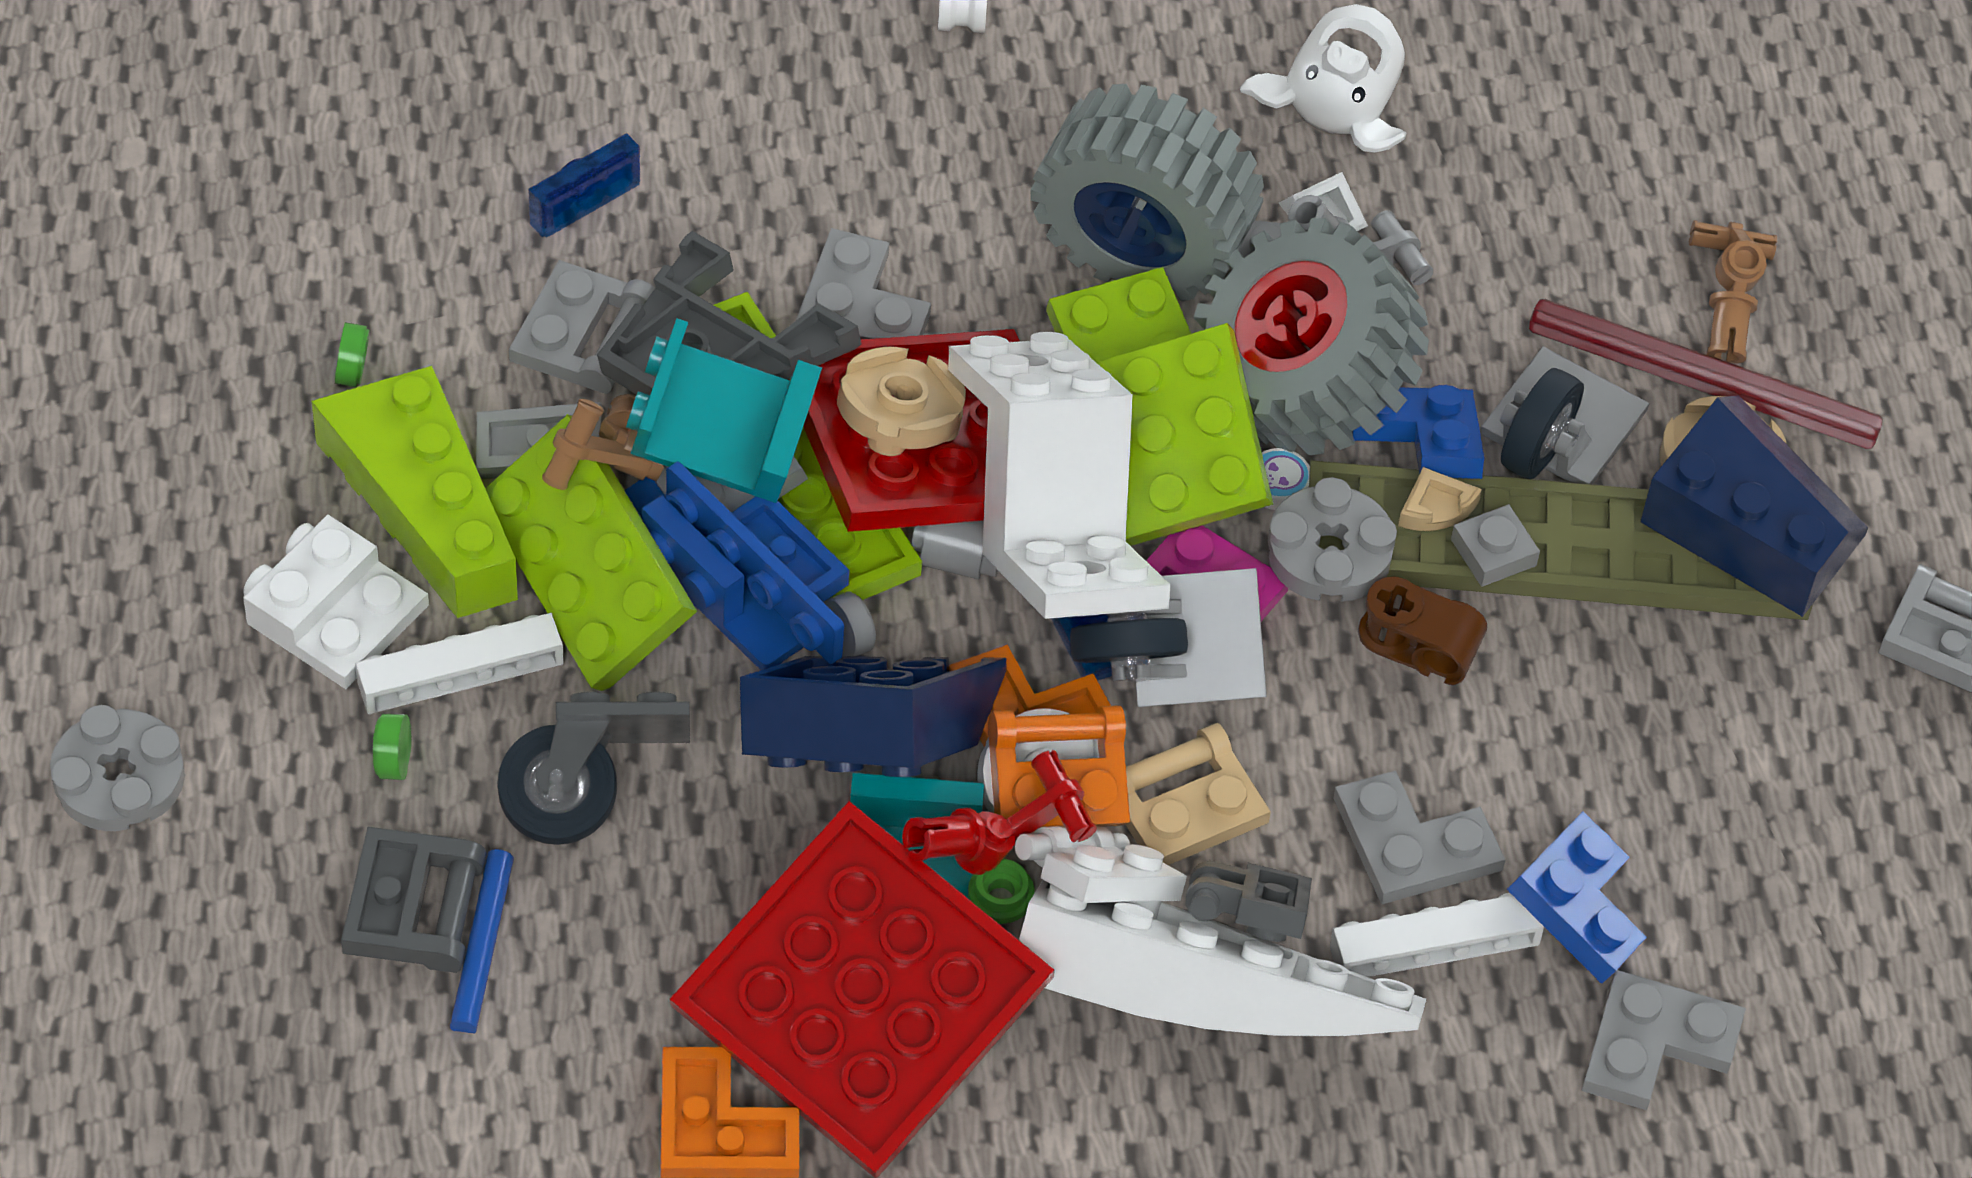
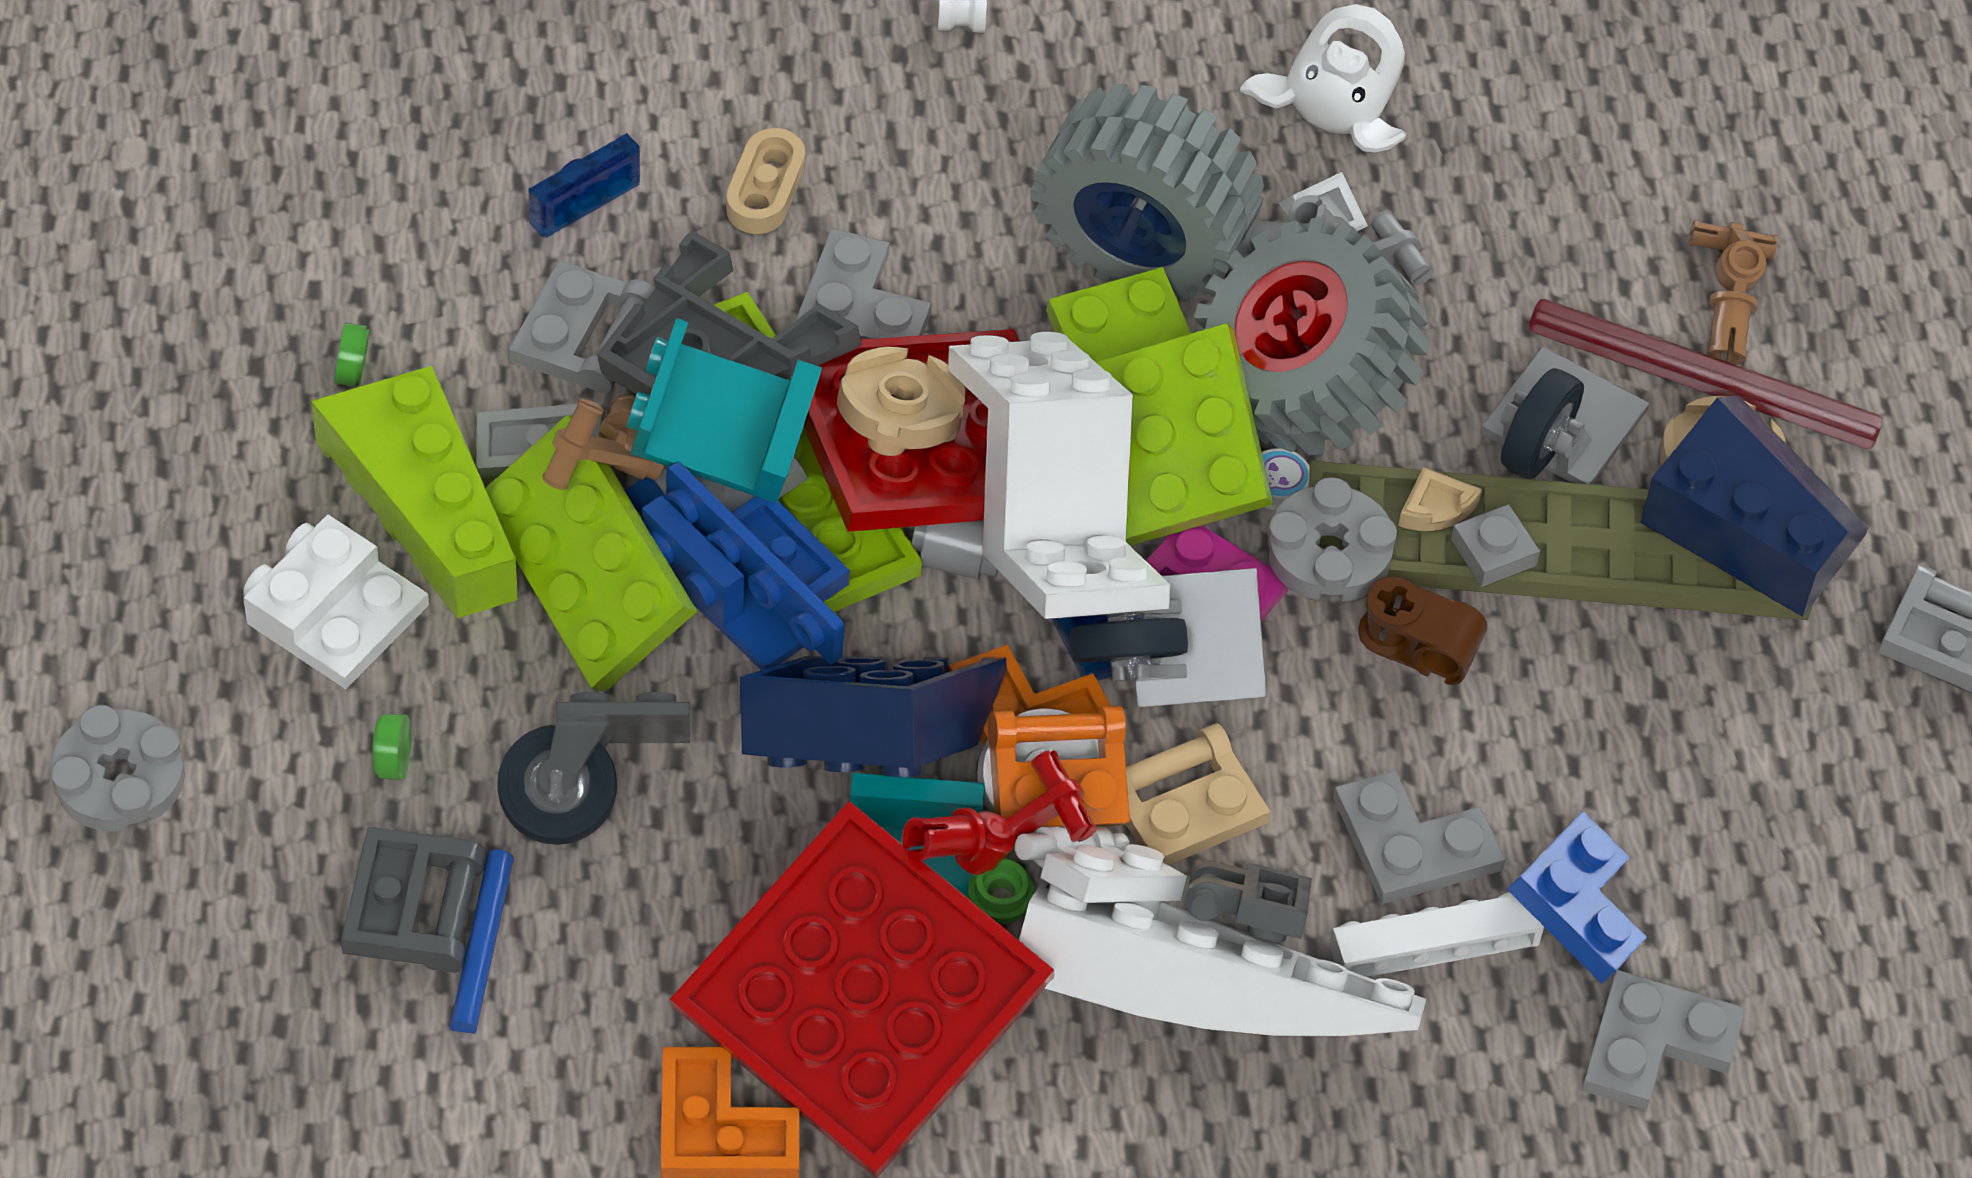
(459, 663): white piece -> none
(762, 183): none -> tan plate
(858, 623): light grey tile -> none
(1440, 424): blue plate -> none

